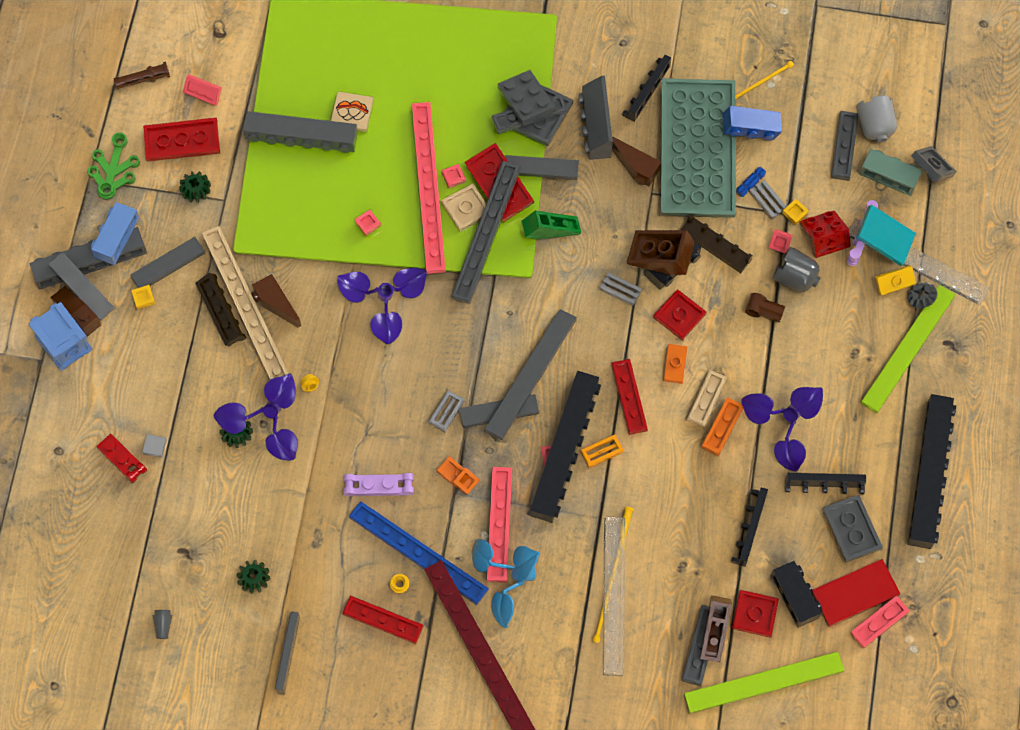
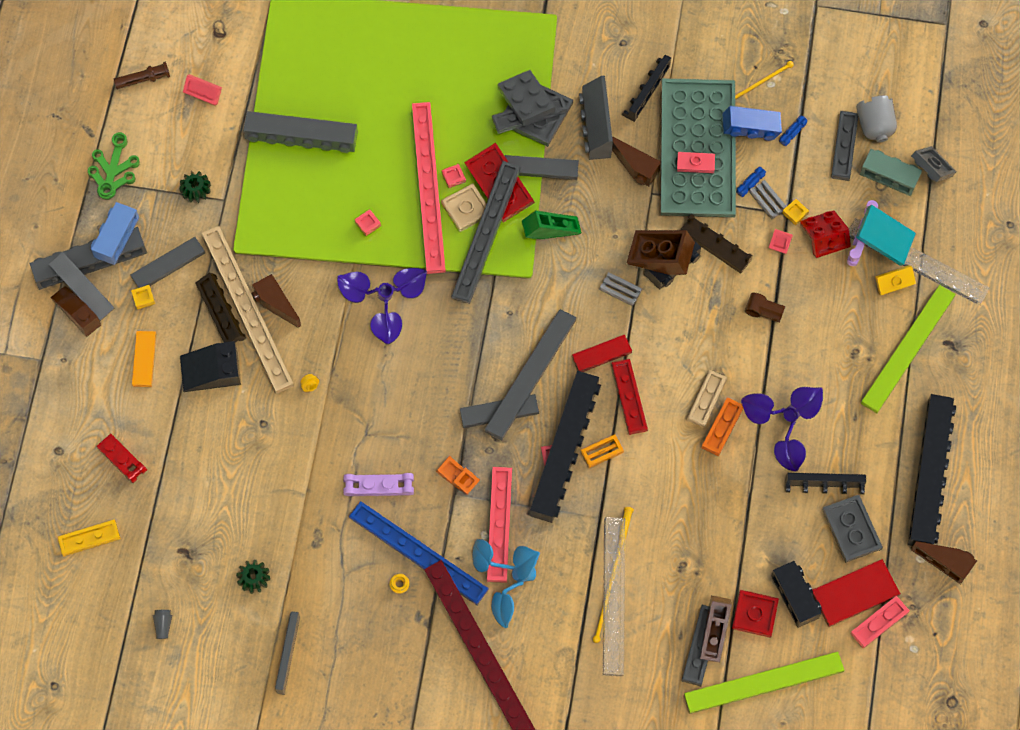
(60, 336): medium blue container -> none
(89, 537): none -> yellow tile
(144, 359): none -> light orange tile
(154, 446): light grey tile -> none
(181, 139): red plate -> none
(210, 367): none -> black slope
(237, 438): dark green gear -> none
(281, 394): dark purple plant -> none
(353, 109): tan tile -> none
(383, 619): red tile -> none
(439, 424): light grey tile -> none
(602, 353): none -> red tile
(675, 363): orange plate -> none
(679, 314): red tile -> none
(695, 162): none -> coral plate
(757, 510): black hinge -> none
(793, 130): none -> blue axle
(798, 271): dark grey cylinder -> none
(926, 299): dark grey gear -> none
(949, 560): none -> reddish brown slope

